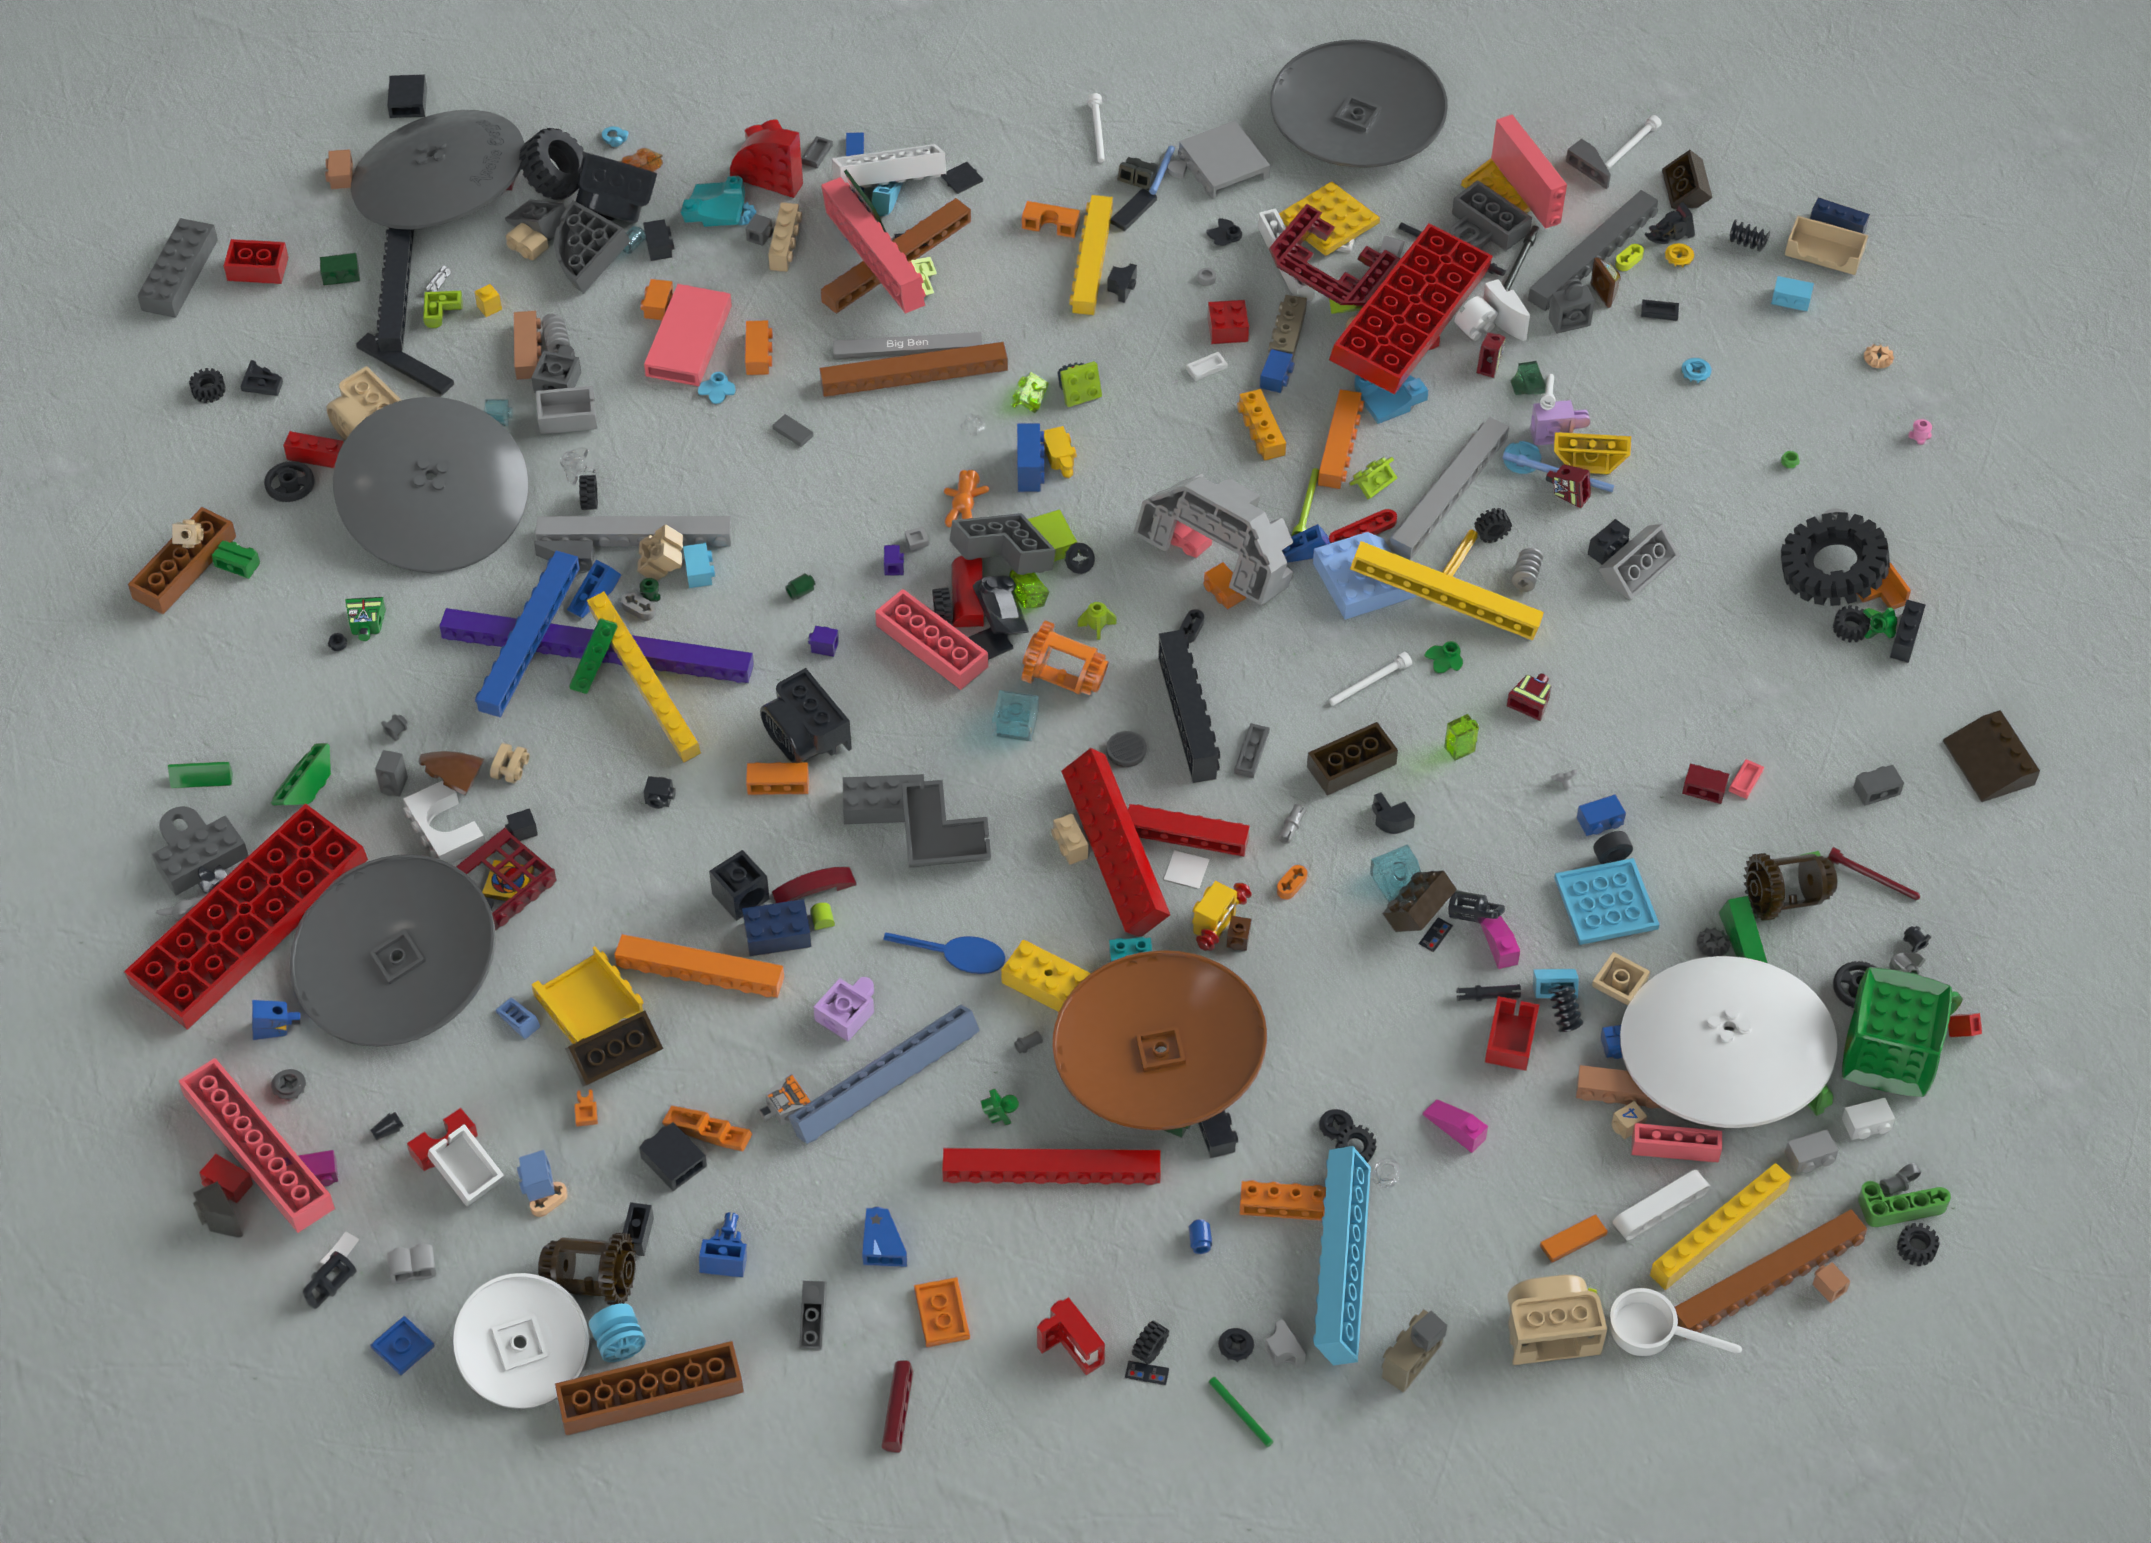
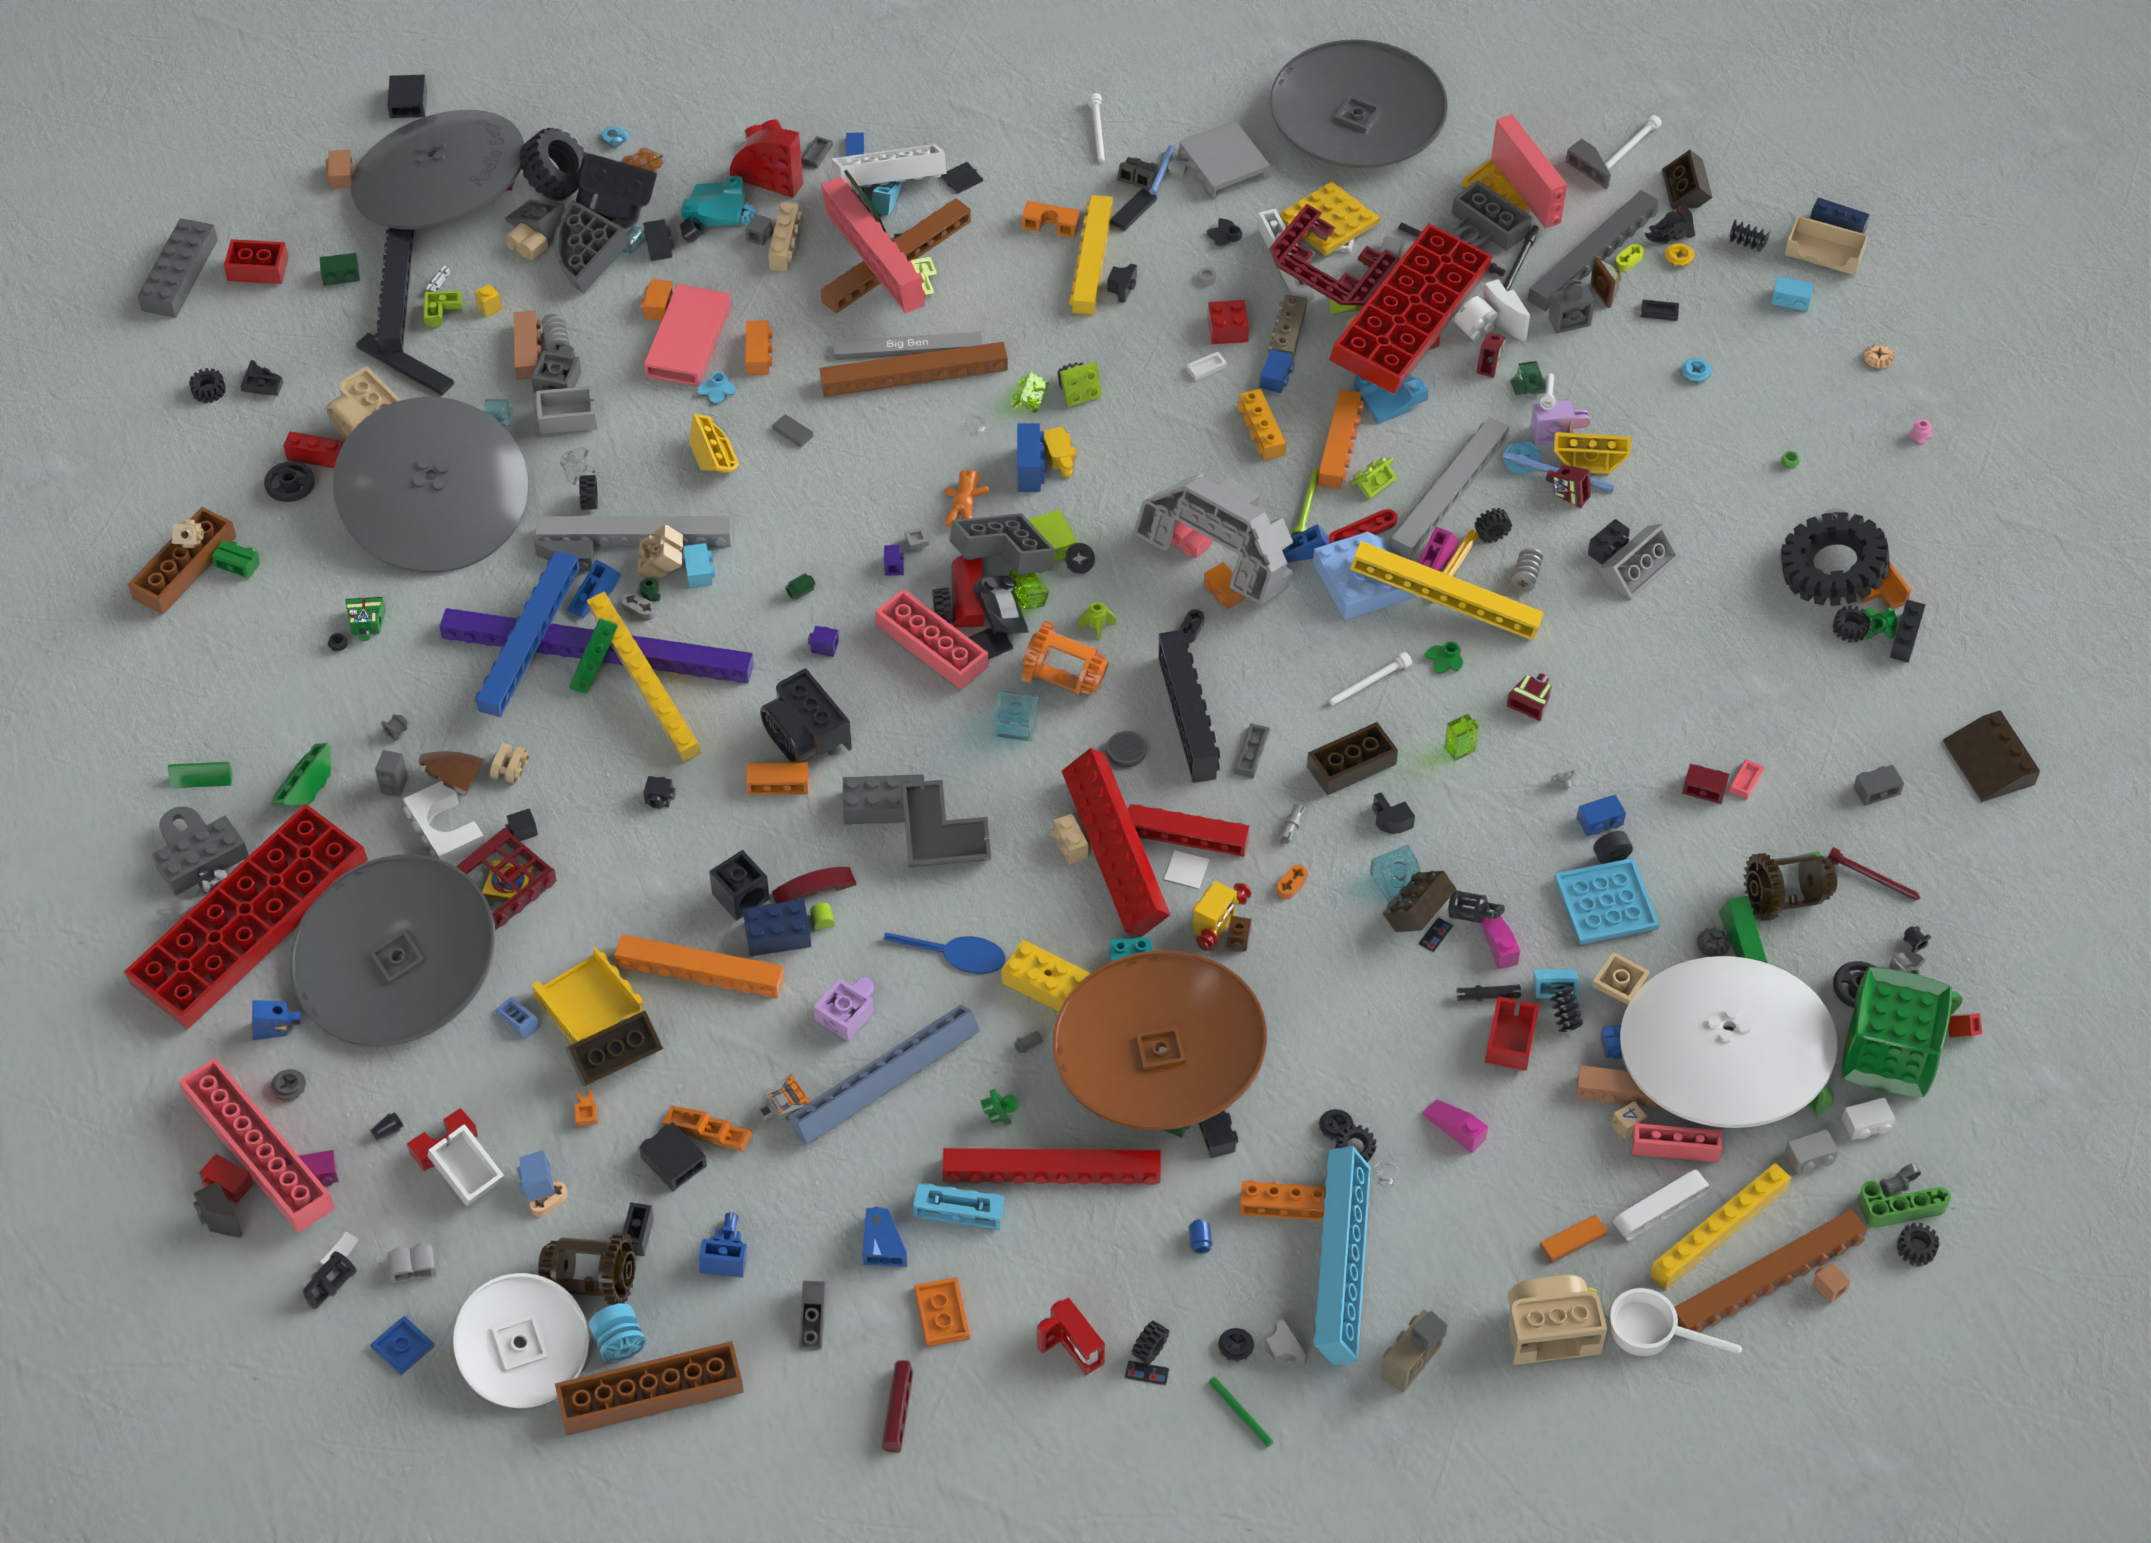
(691, 229): none -> black plate
(711, 446): none -> yellow wedge
(958, 1206): none -> medium azure brick
(1438, 549): none -> dark pink slope

